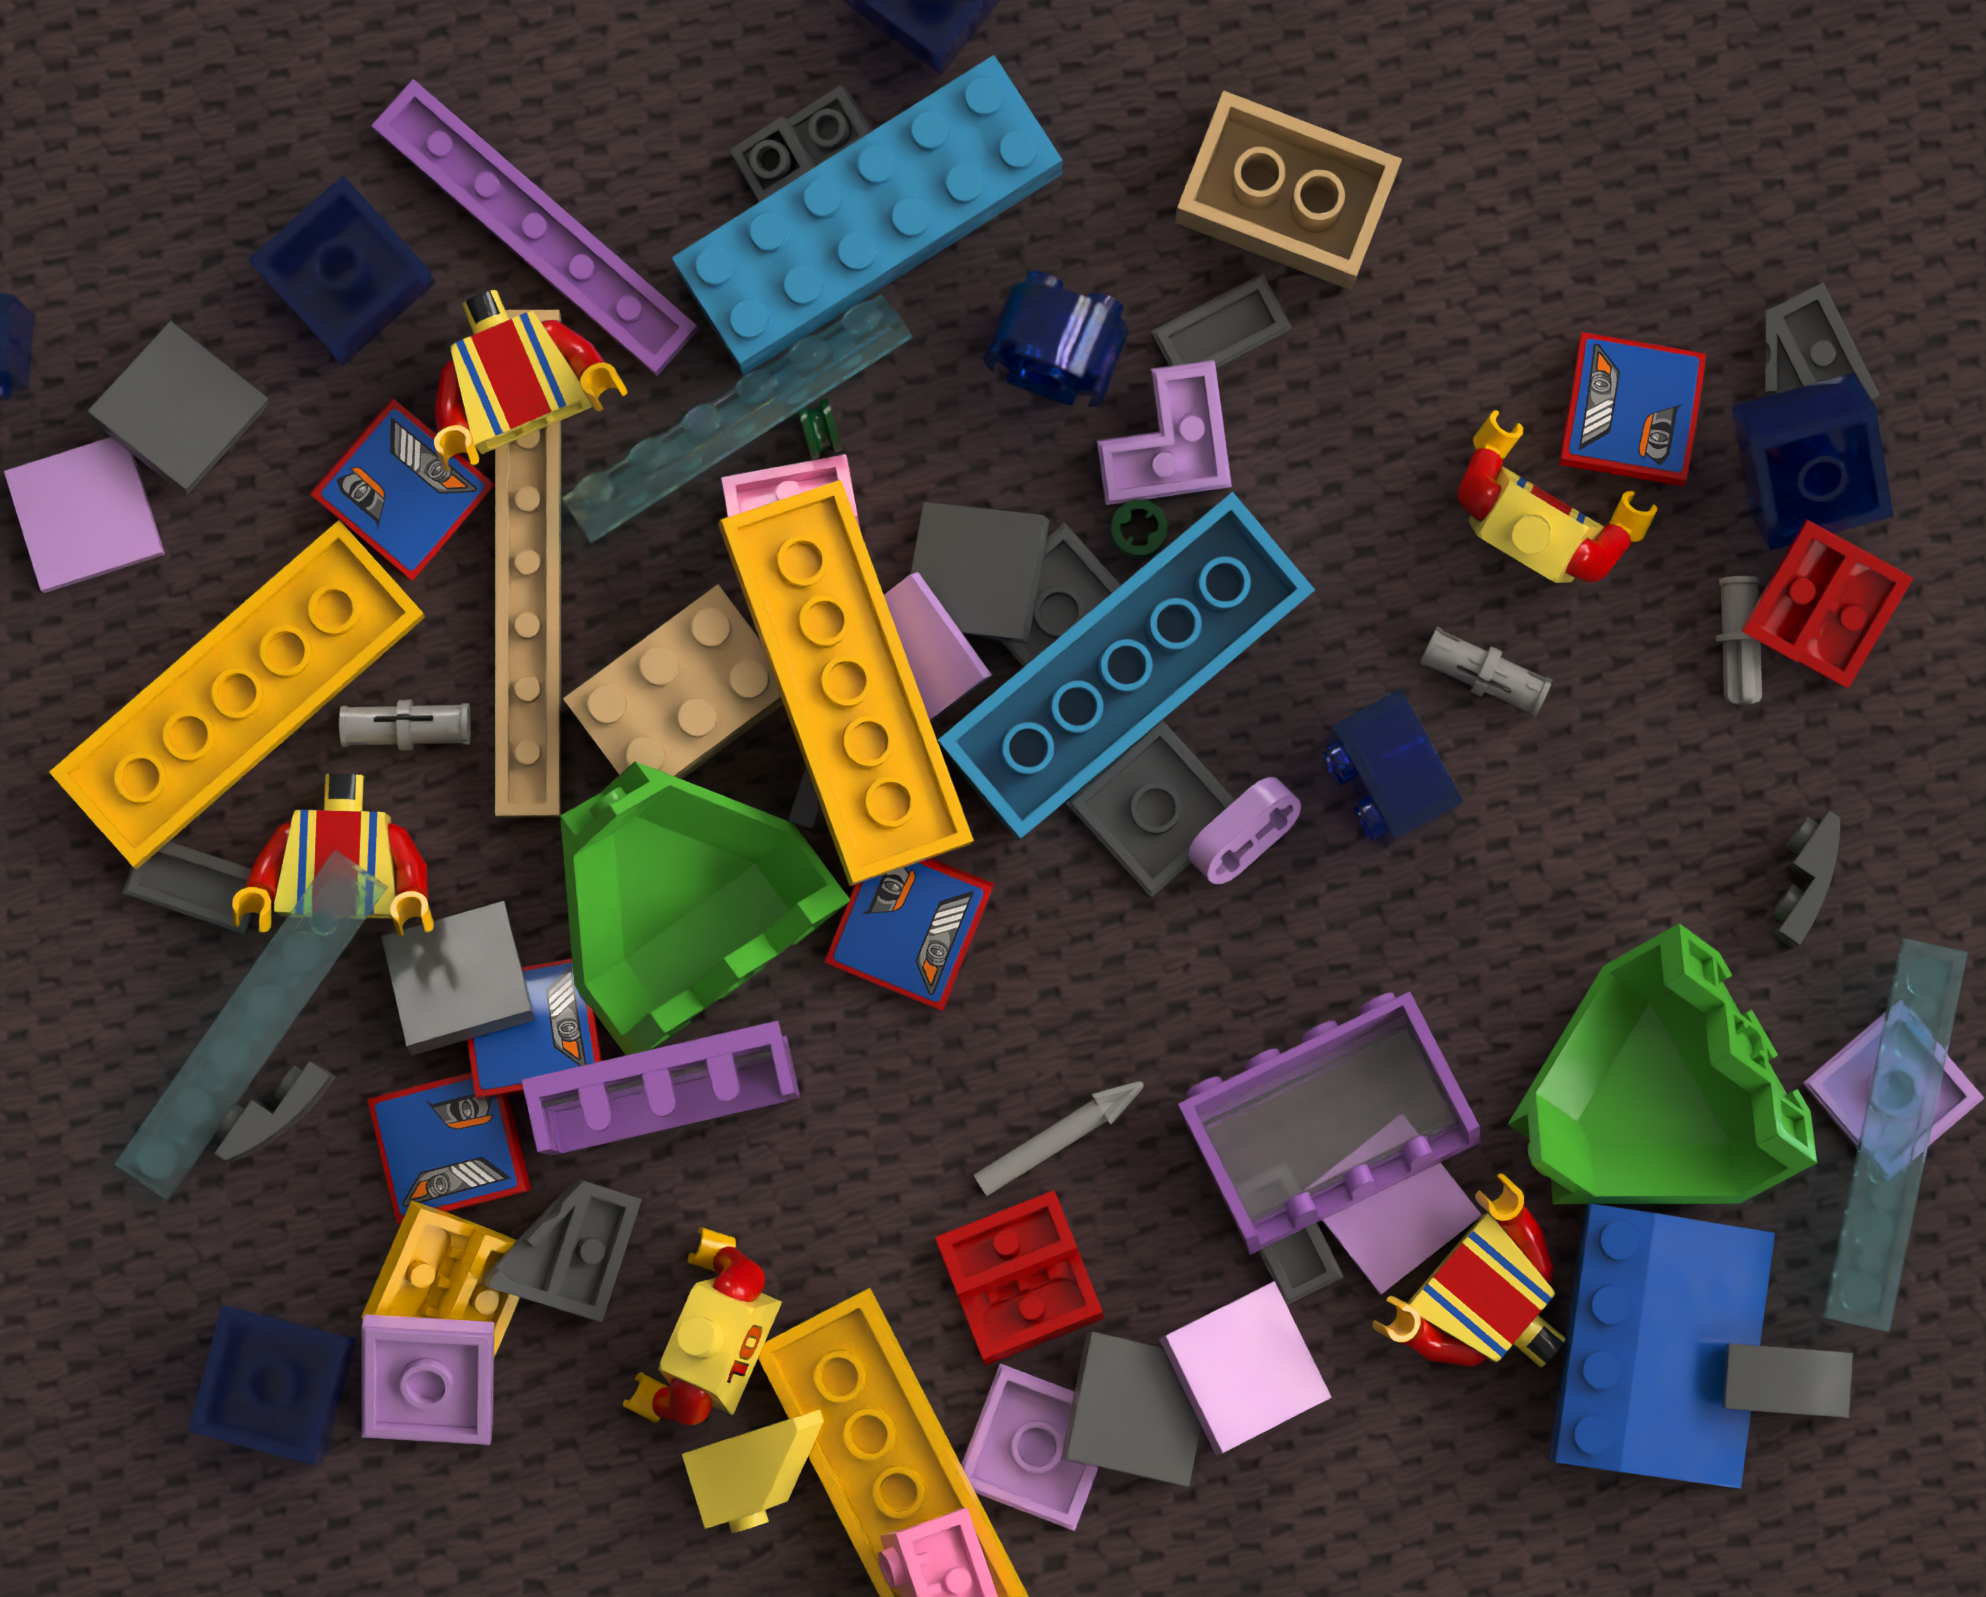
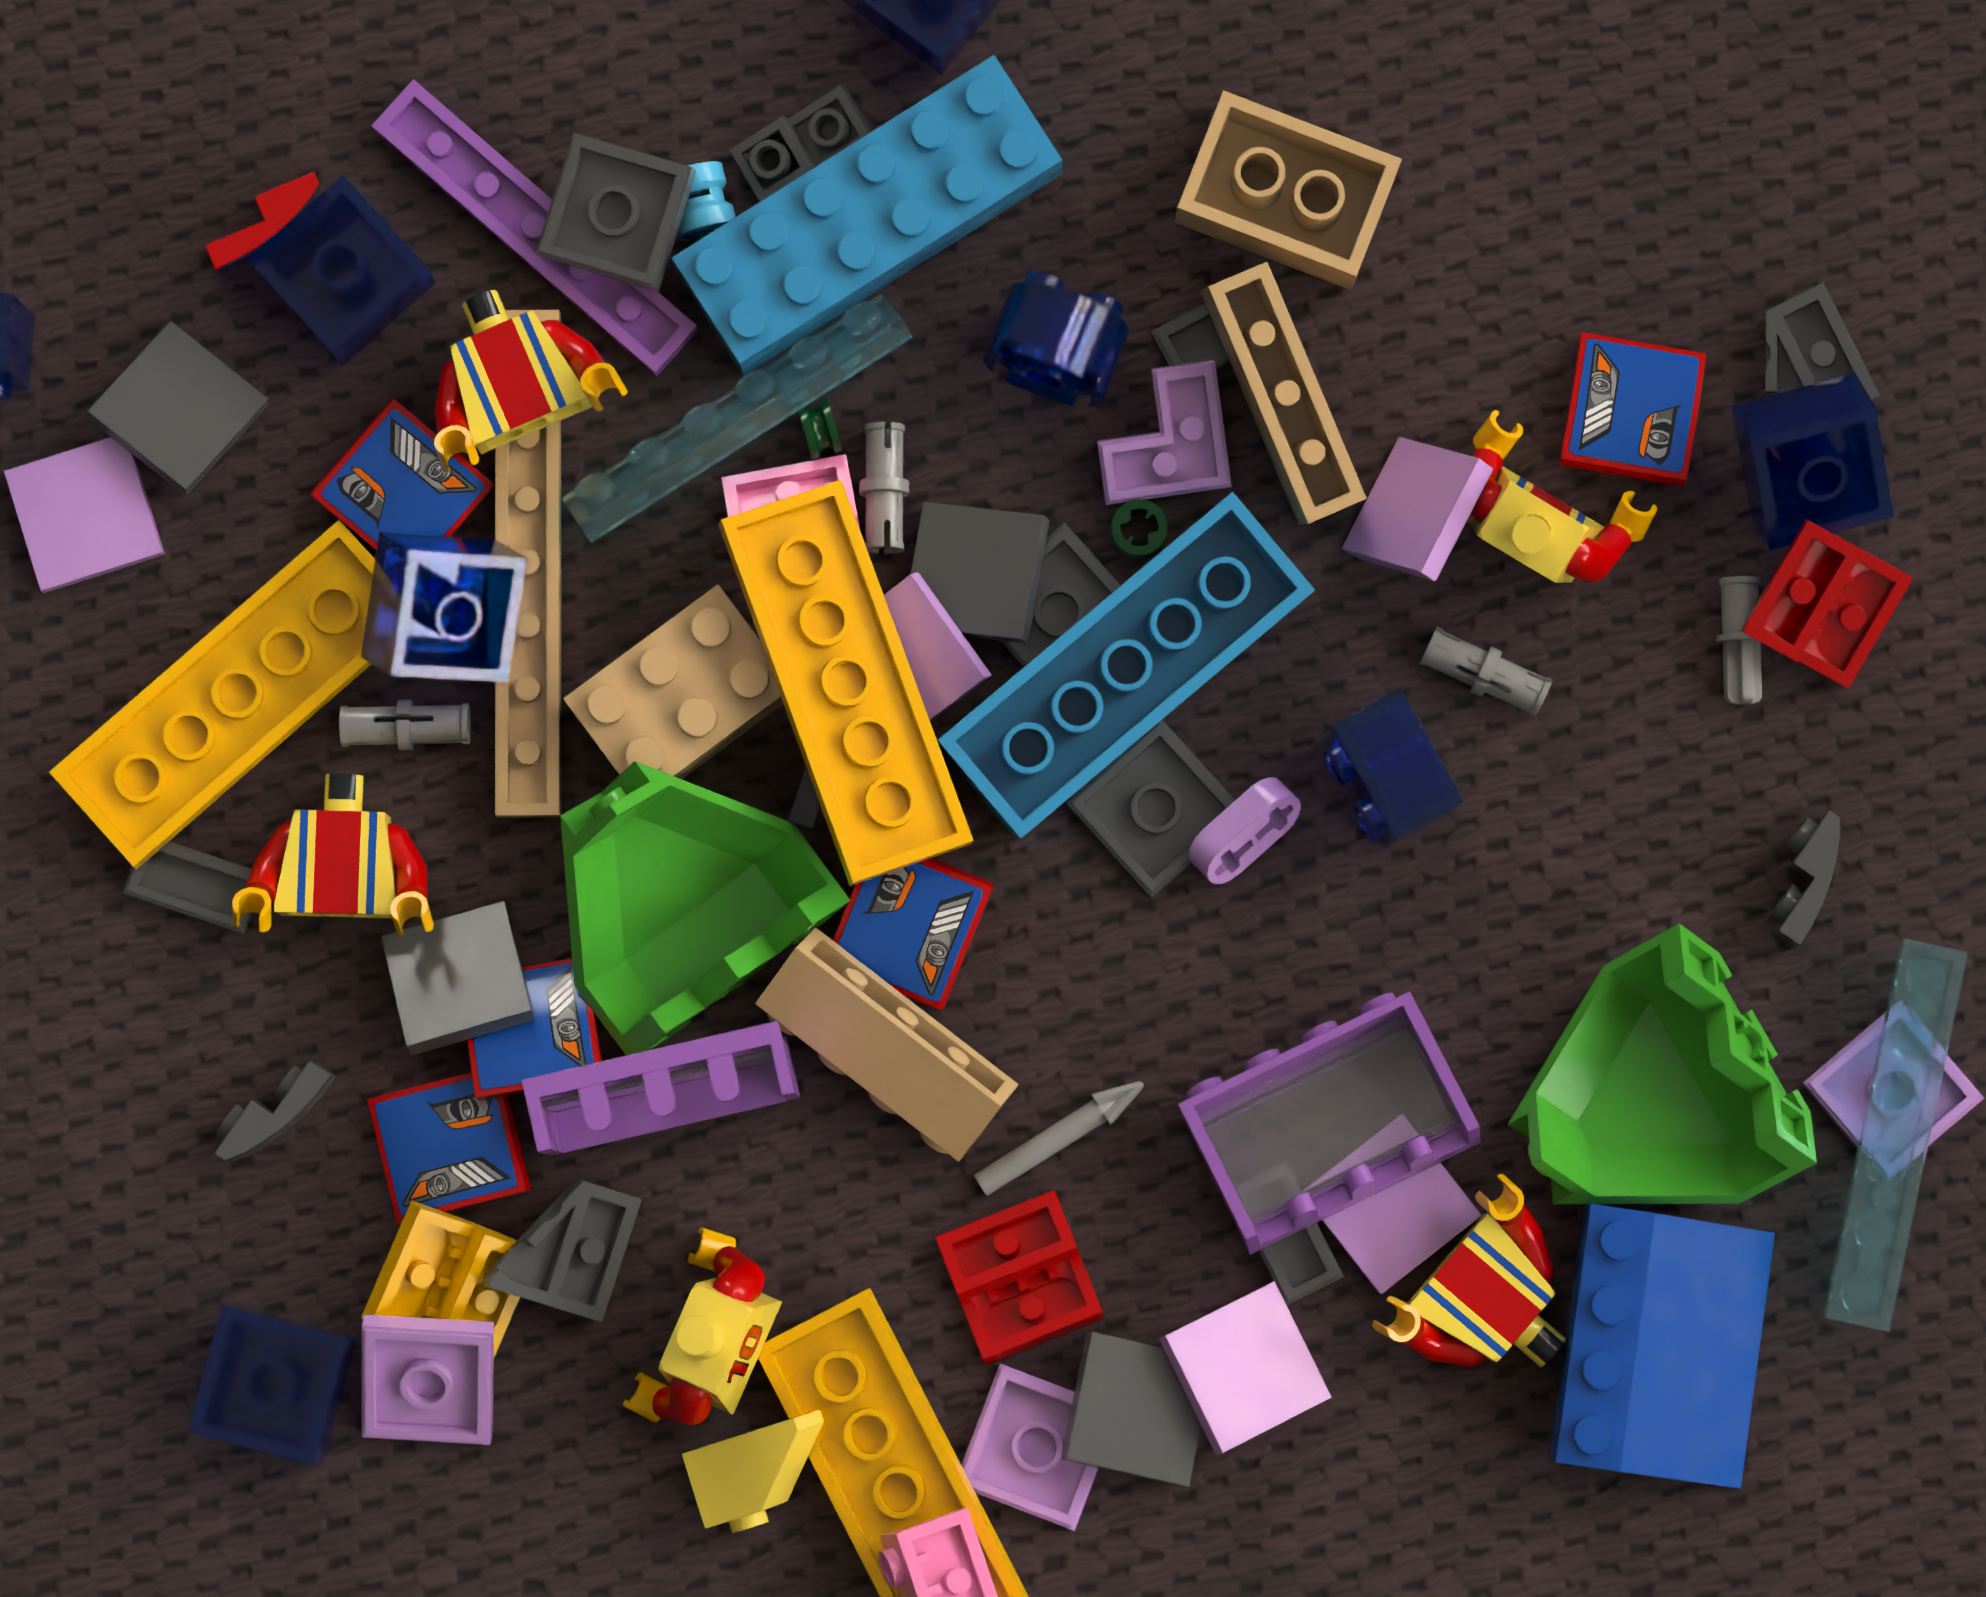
(251, 1025): clear light blue plate -> none
(277, 209): none -> red slope
(443, 607): none -> clear blue brick
(616, 212): none -> dark grey tile
(706, 203): none -> medium azure wheel
(884, 487): none -> light grey pin
(886, 1045): none -> tan brick
(1283, 394): none -> tan brick
(1417, 508): none -> lavender tile
(1787, 1380): dark grey slope -> none

